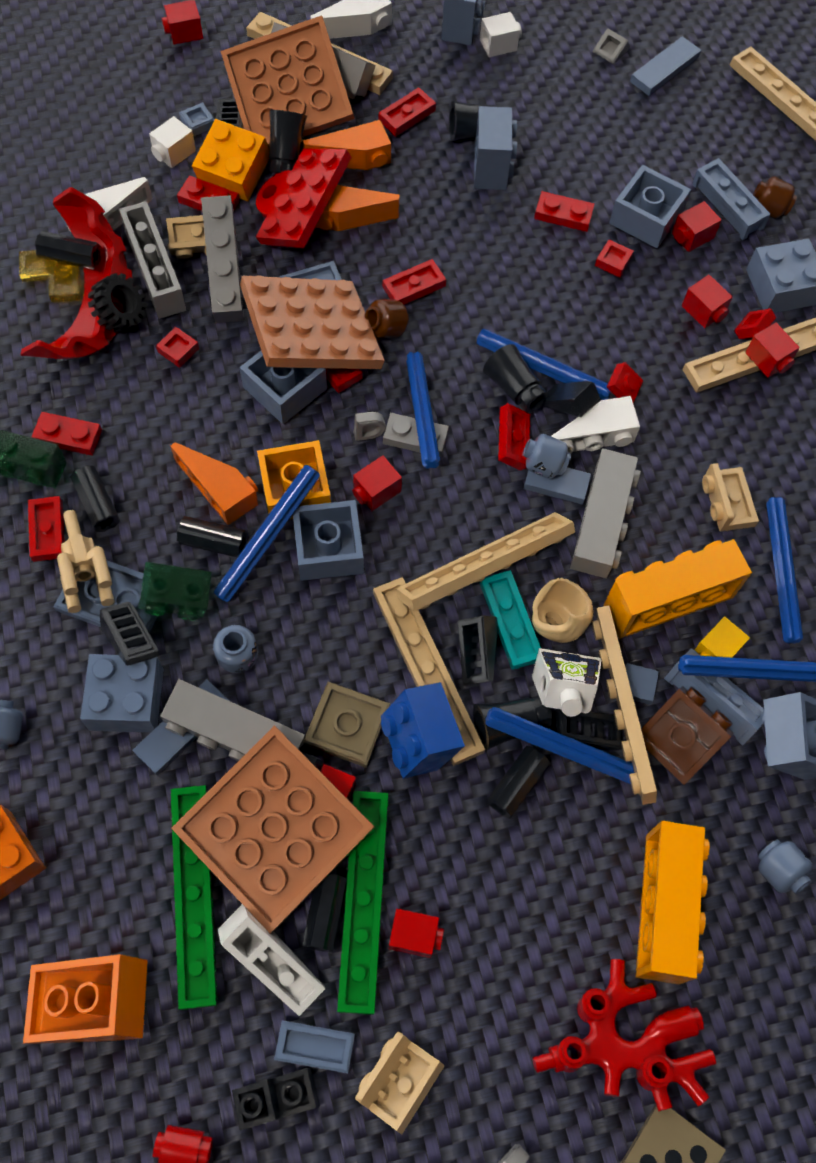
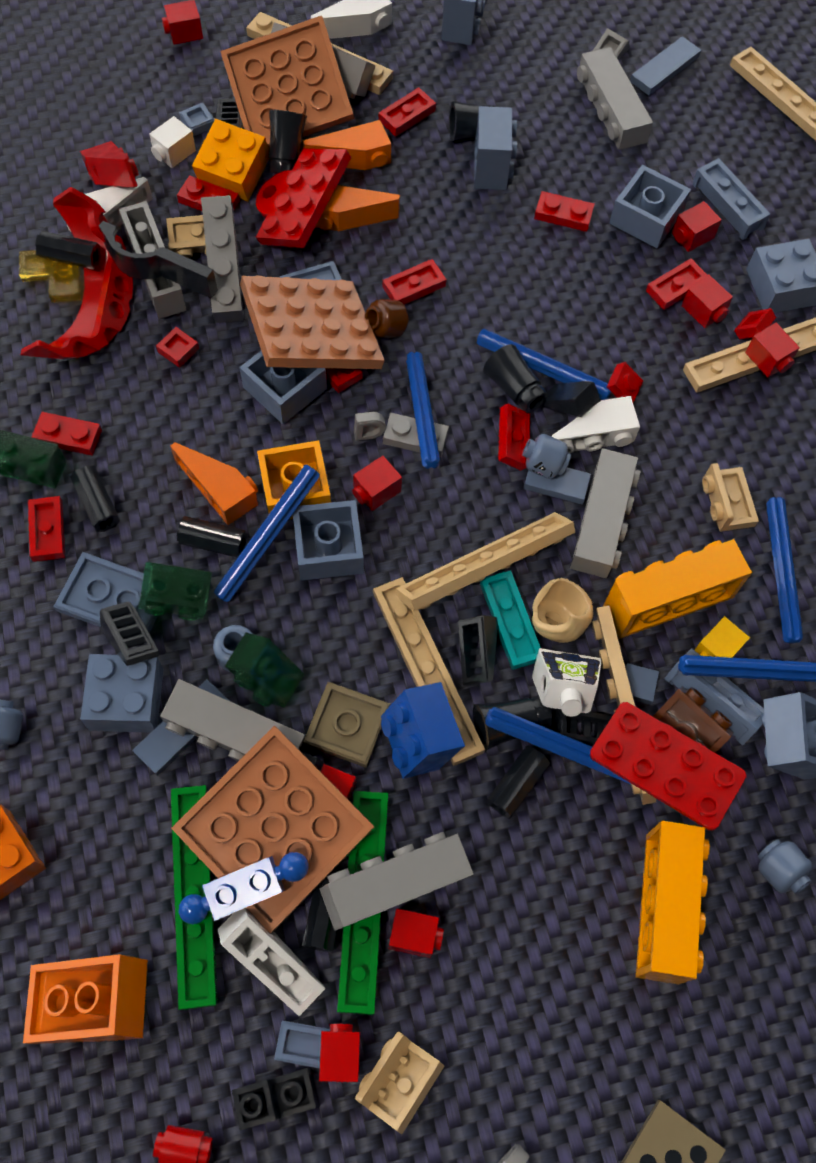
(82, 562): tan plant -> none
(108, 312): black tyre -> none
(110, 165): none -> red slope
(160, 264): none -> black piece
(243, 888): none -> plate
(264, 670): none -> clear green brick
(339, 1054): none -> red brick
(395, 881): none -> light grey brick
(500, 34): white brick -> none
(614, 98): none -> light grey brick
(614, 258): red plate -> none
(615, 1055): red plant -> none
(668, 765): none -> red bracket
(674, 284): none -> red plate
(776, 196): reddish brown head -> none

